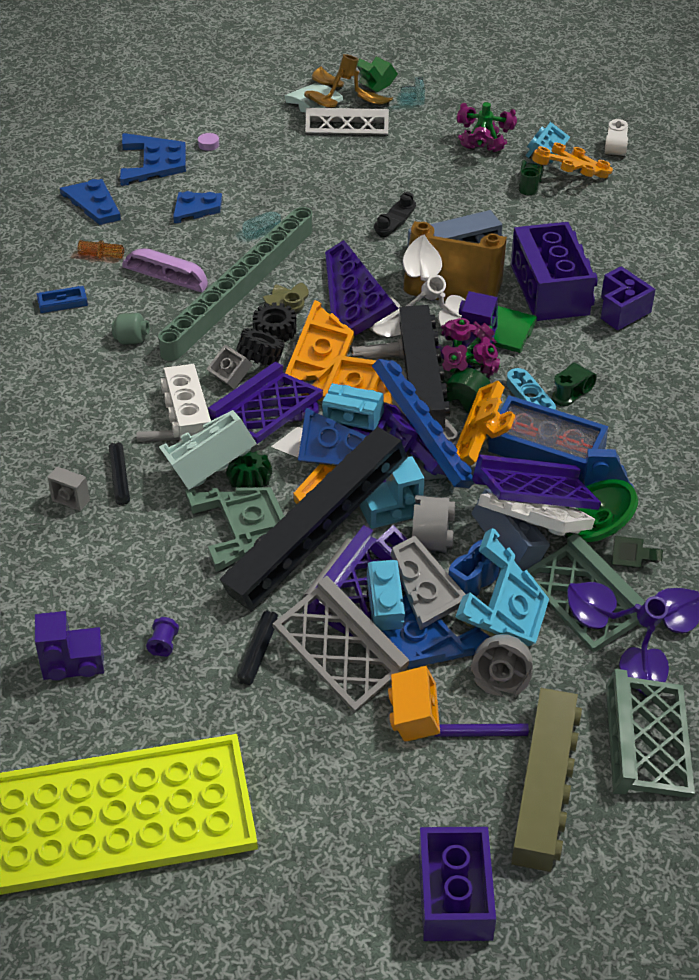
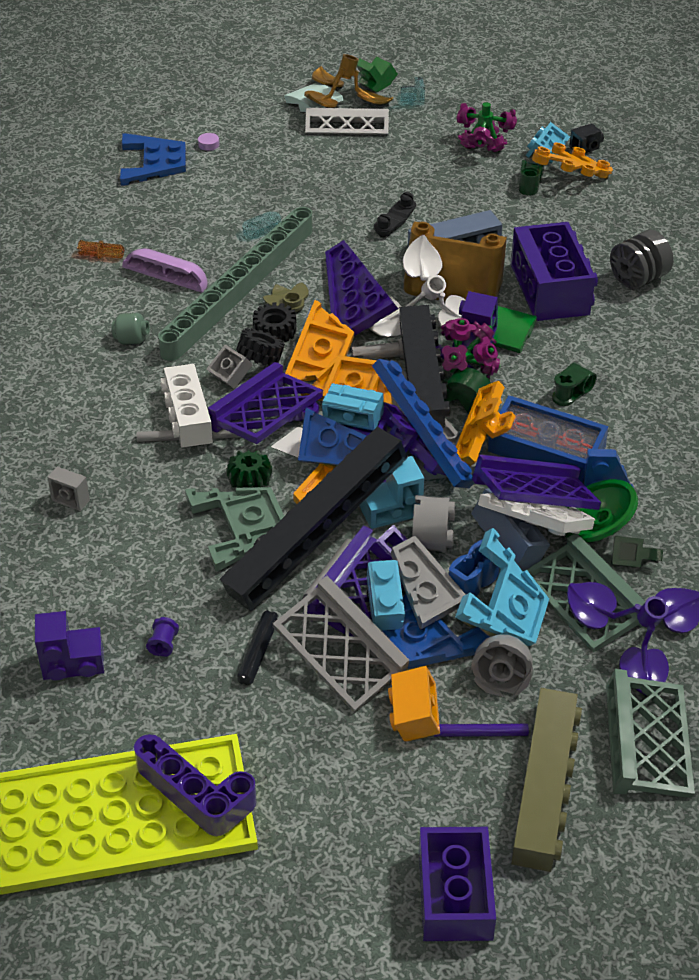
(62, 299): blue tile -> none
(94, 200): blue wing -> none
(119, 473): black axle -> none
(189, 780): none -> beam
(196, 205): blue wing -> none
(209, 450): light aqua wedge -> none
(529, 385): medium azure beam -> none
(586, 137): none -> black brick
(617, 138): white piece -> none
(625, 298): dark purple brick -> none
(641, 259): none -> dark grey wheel

